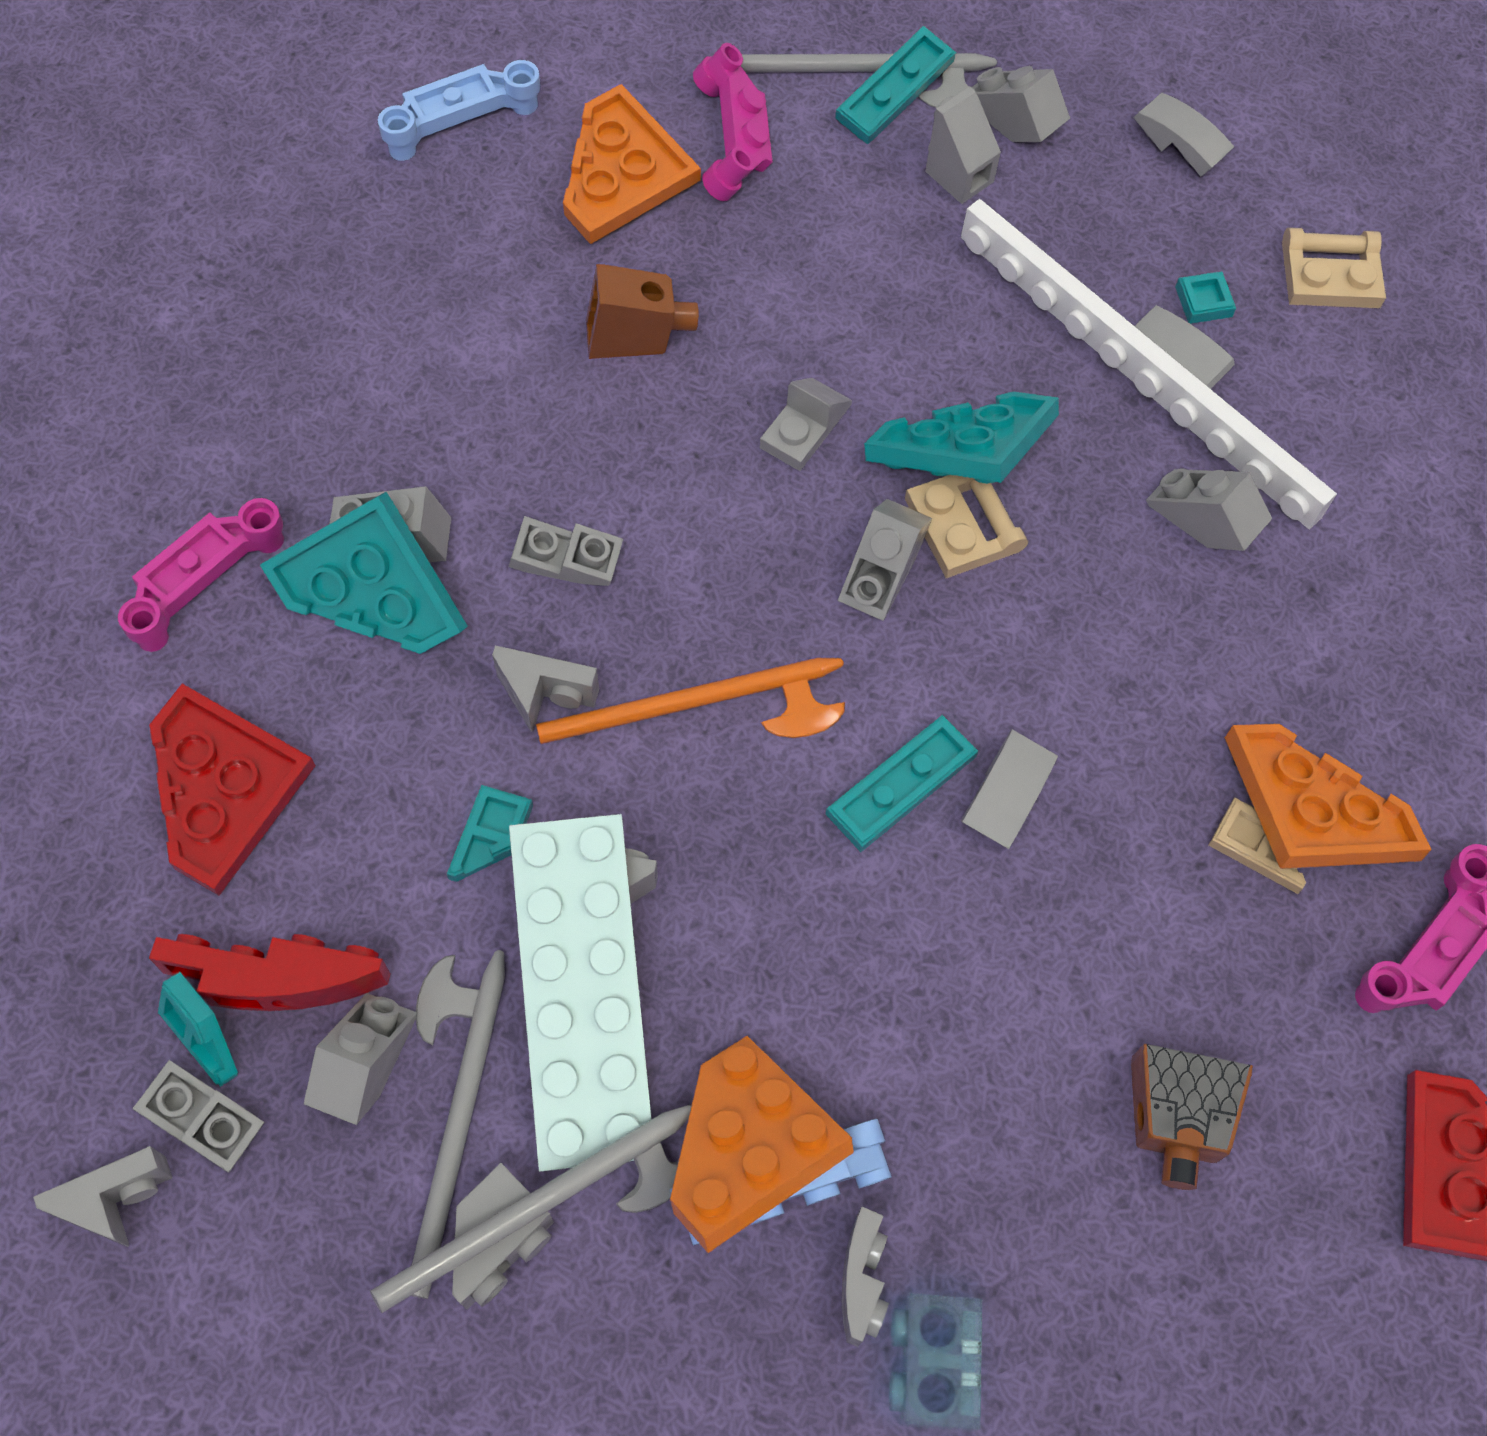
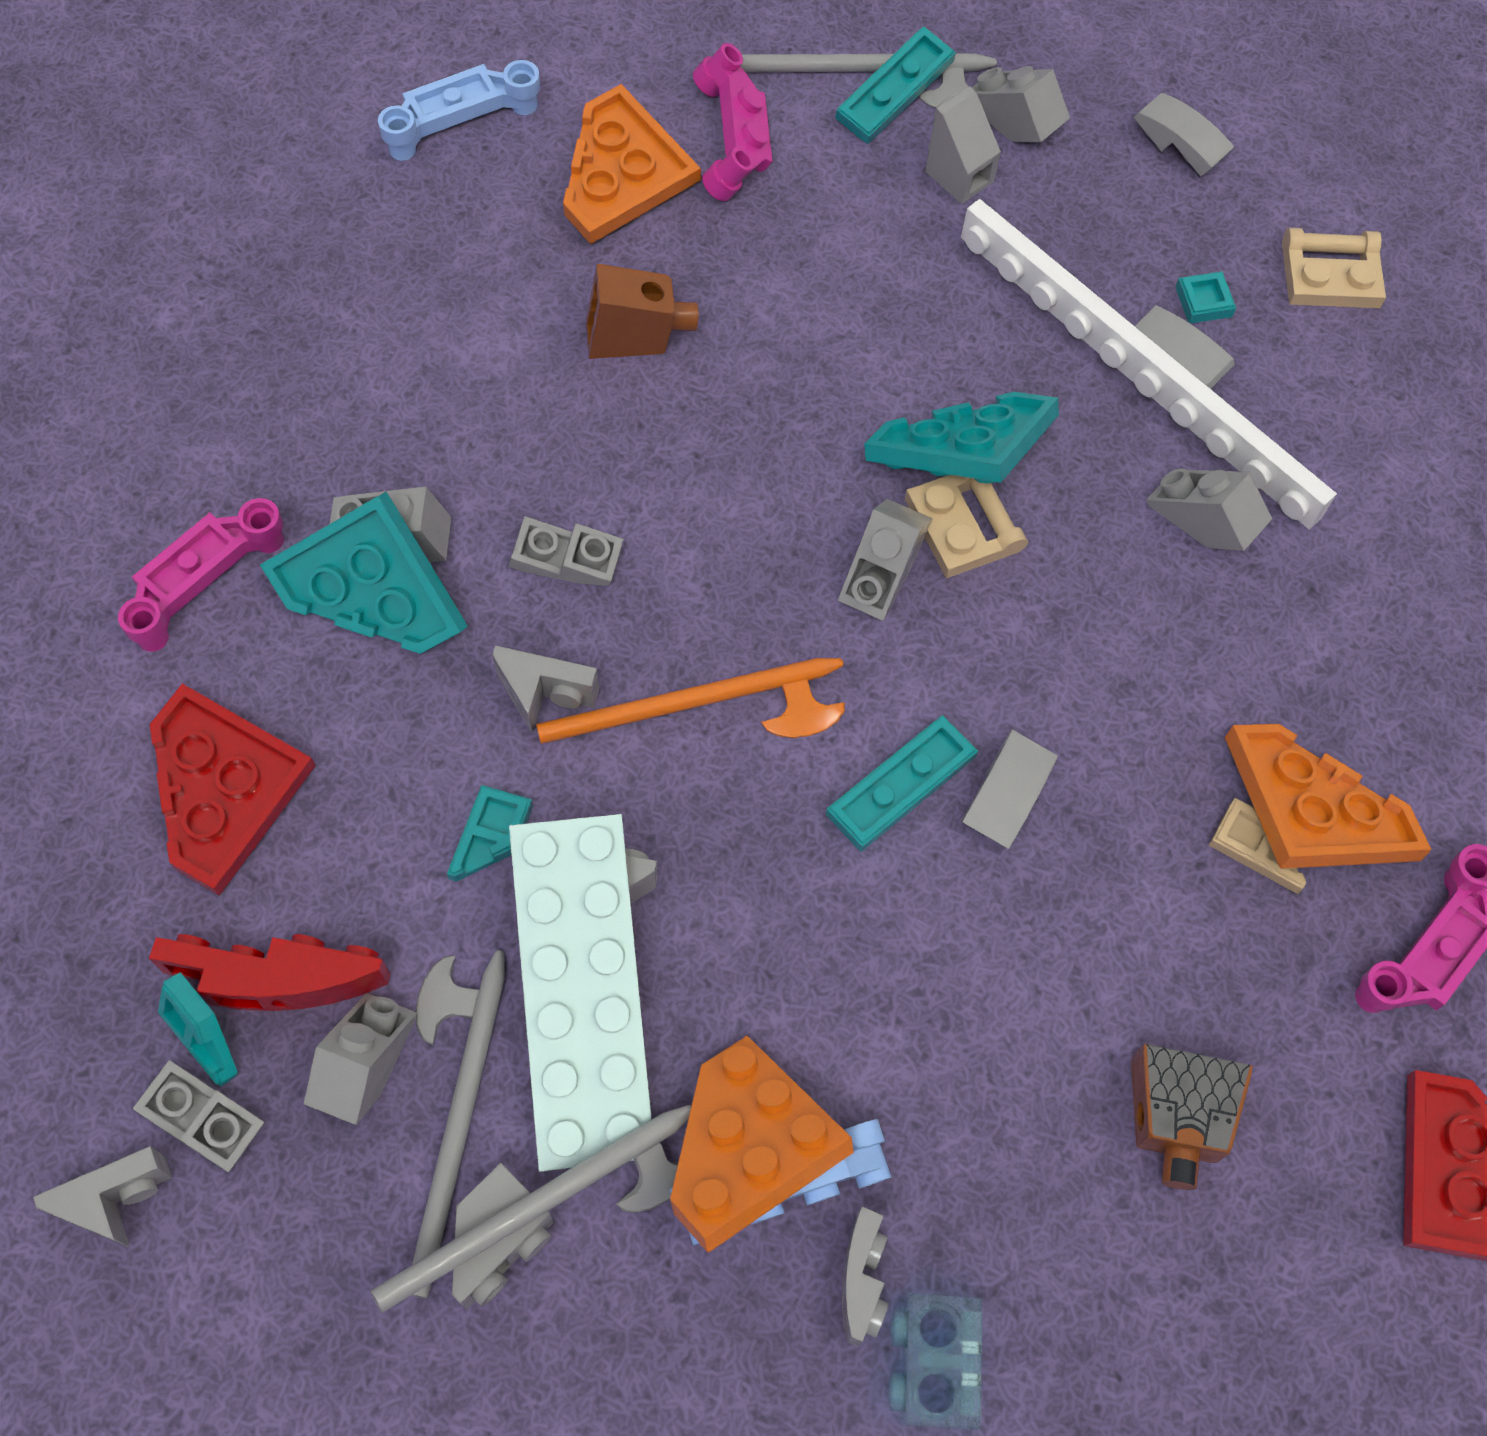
(804, 422): light grey slope -> none

